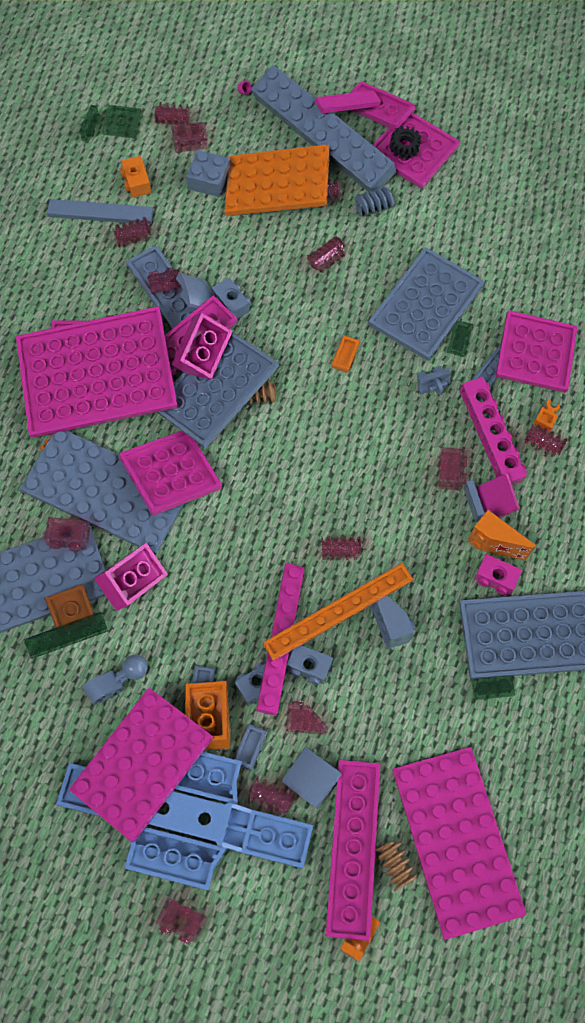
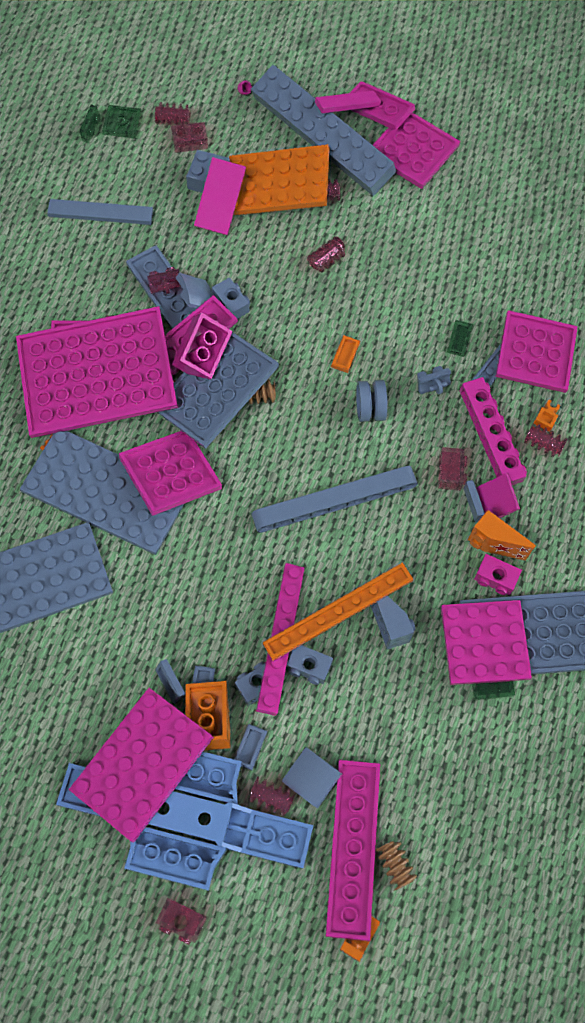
(58, 527): clear pink brick -> none
(65, 635): clear green tile -> none
(69, 605): dark orange tile -> none
(111, 684): sand blue beam -> none
(131, 231): clear pink piece -> none
(131, 577): dark pink slope -> none
(136, 176): orange brick -> none
(170, 681): none -> sand blue tile
(220, 196): none -> dark pink tile
(304, 720): clear pink slope -> none
(334, 499): none -> sand blue beam
(341, 547): clear pink piece -> none
(371, 400): none -> sand blue wheel
(372, 200): sand blue piece -> none
(408, 135): black tyre -> none
(426, 303): sand blue plate -> none
(458, 843): dark pink plate -> none
(485, 642): none -> dark pink plate

